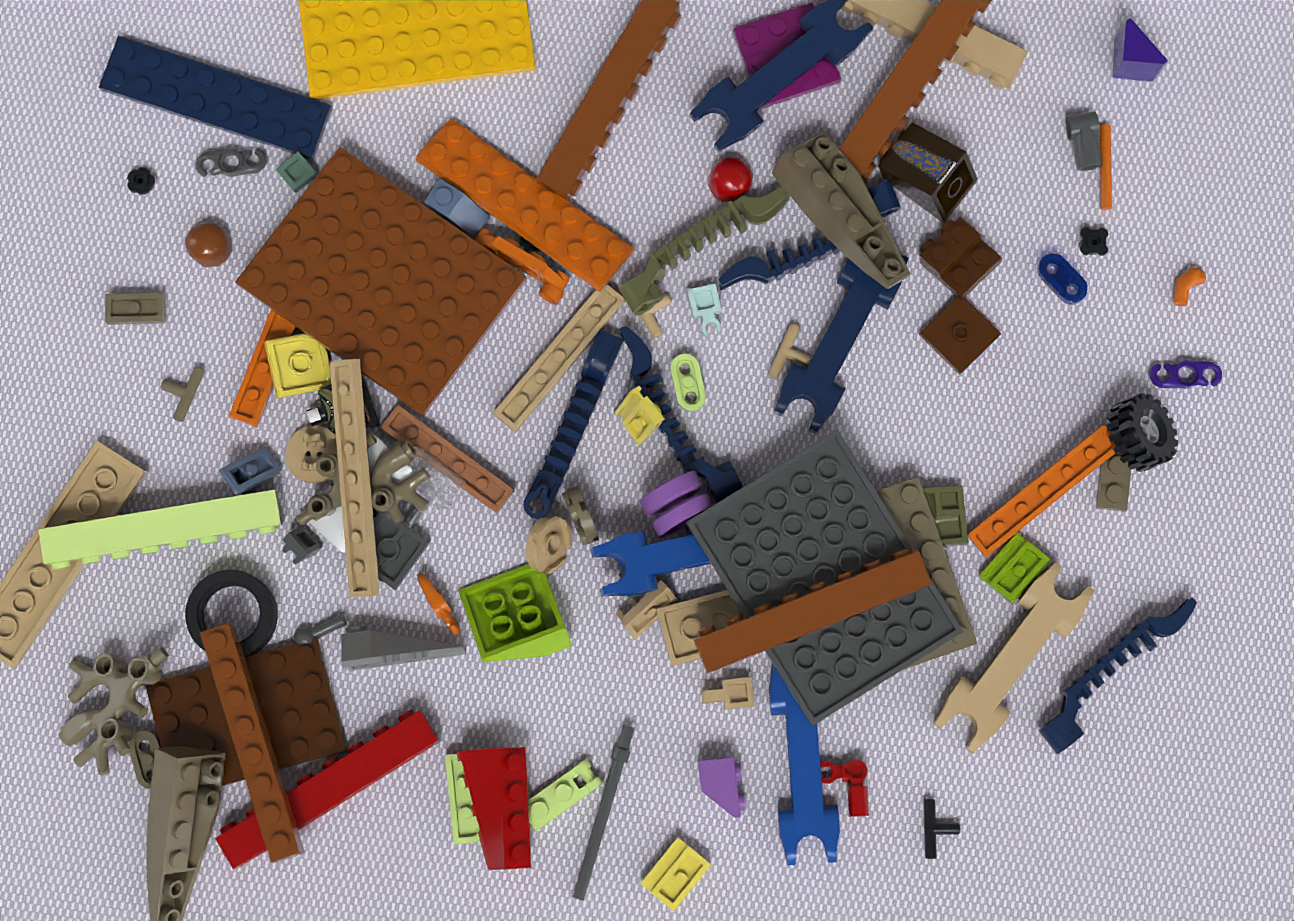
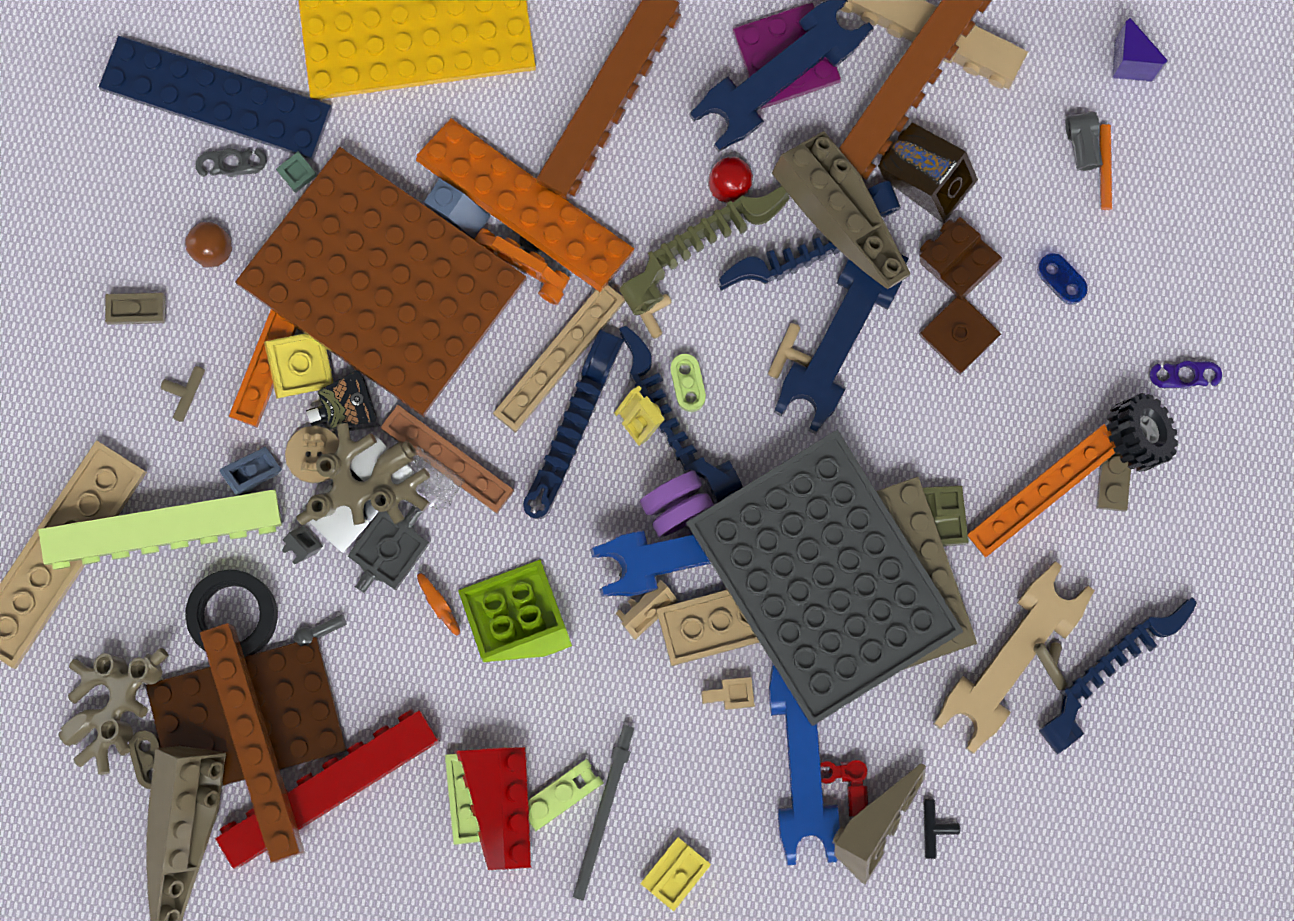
(140, 188): black plate -> none
(354, 478): tan plate -> none
(376, 649): light grey wedge -> none
(537, 552): tan tile -> none
(580, 516): dark tan plate -> none
(704, 305): light aqua plate -> none
(719, 783): medium lavender slope -> none
(812, 611): dark orange brick -> none
(864, 837): none -> dark tan wedge
(1014, 568): lime plate -> none
(1050, 660): none -> dark tan piece
(1088, 247): black plate -> none
(1186, 281): orange arm -> none

